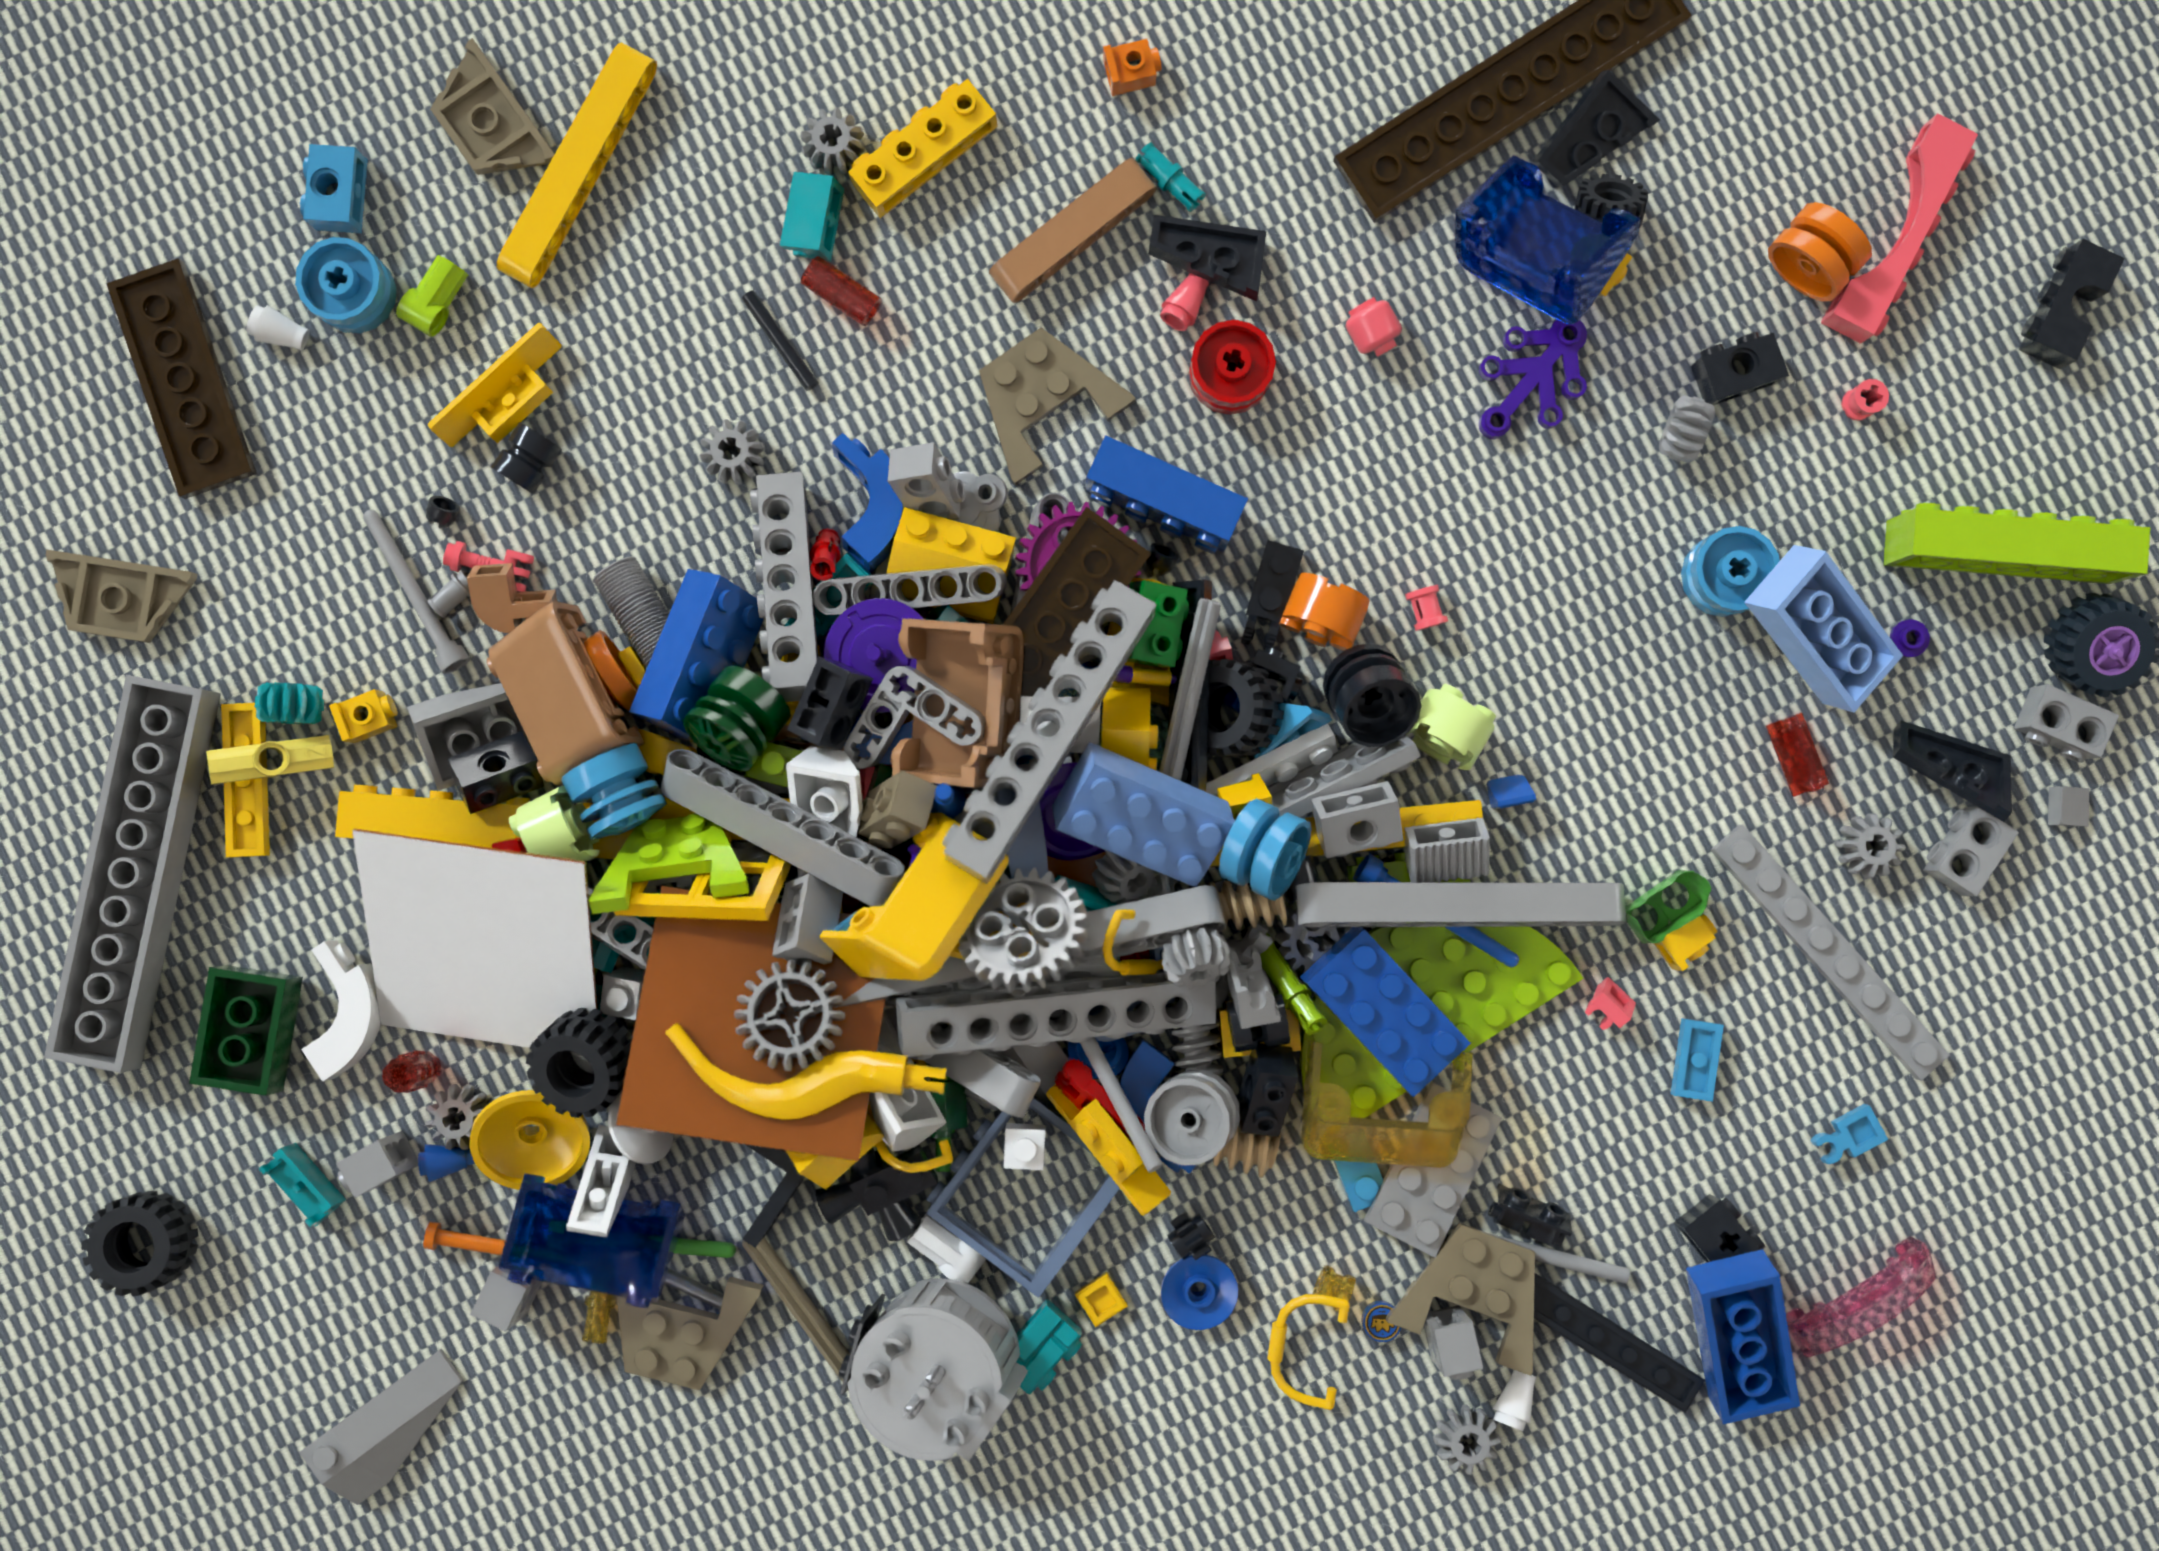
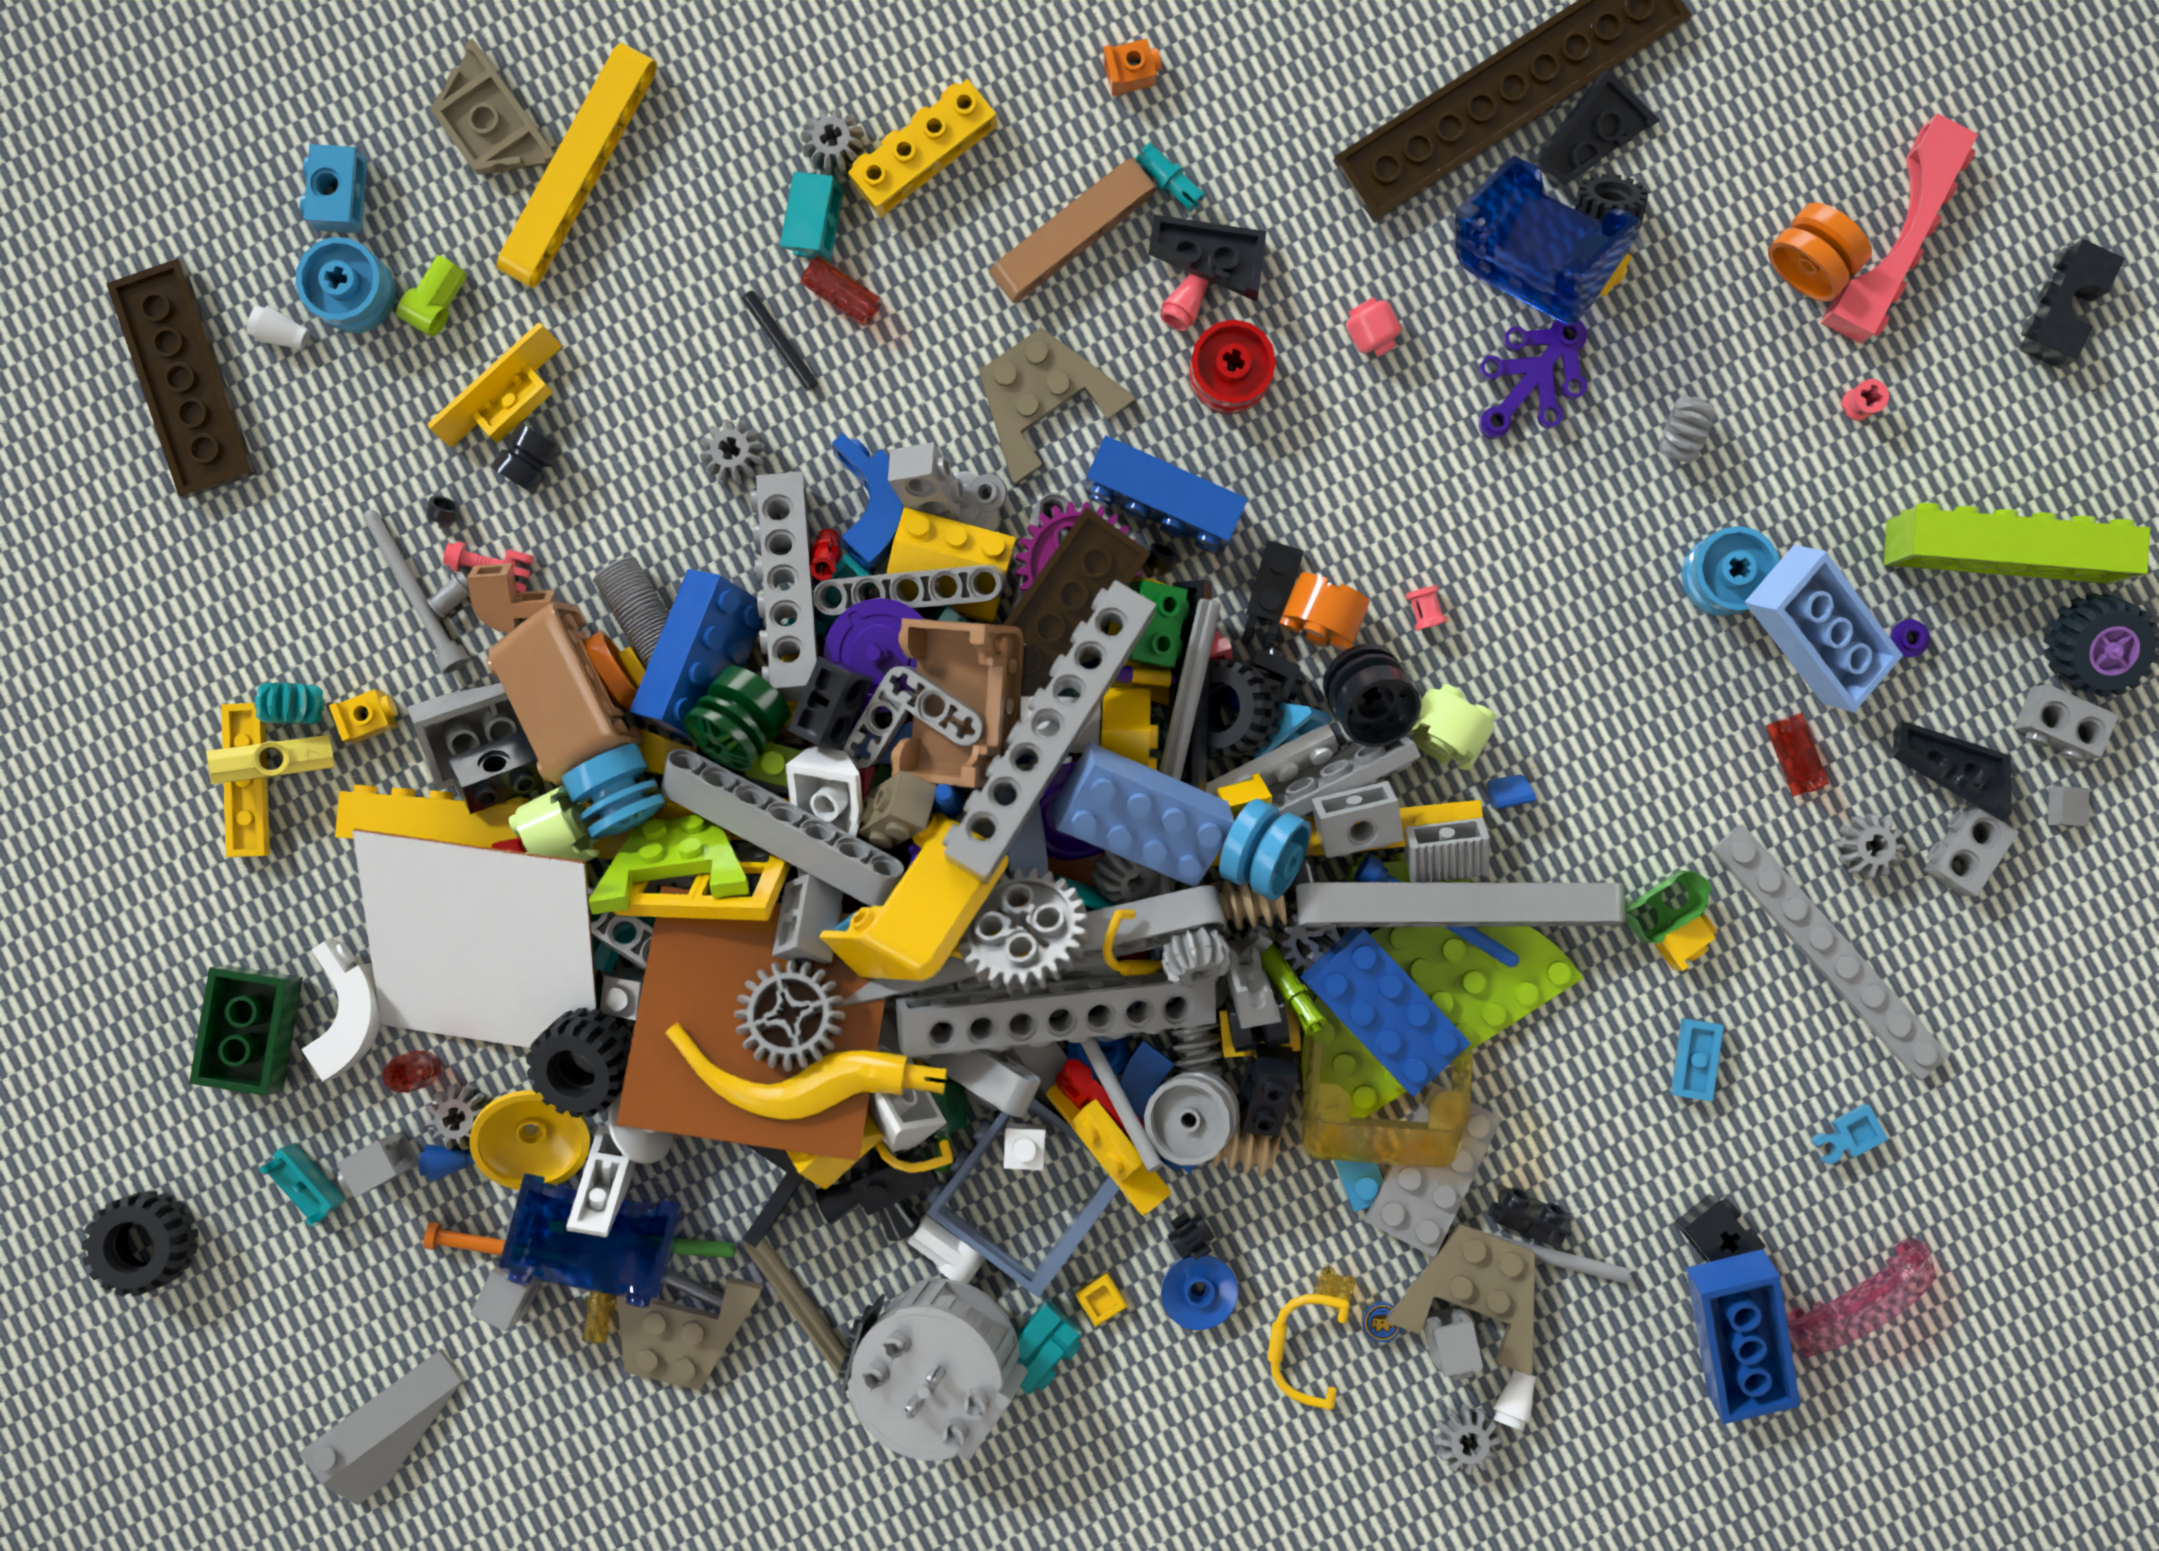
(117, 595): dark tan wing -> none
(132, 875): light grey brick -> none
(1613, 1003): coral tile -> none
(1615, 1345): black tile -> none
(1761, 361): black brick -> none

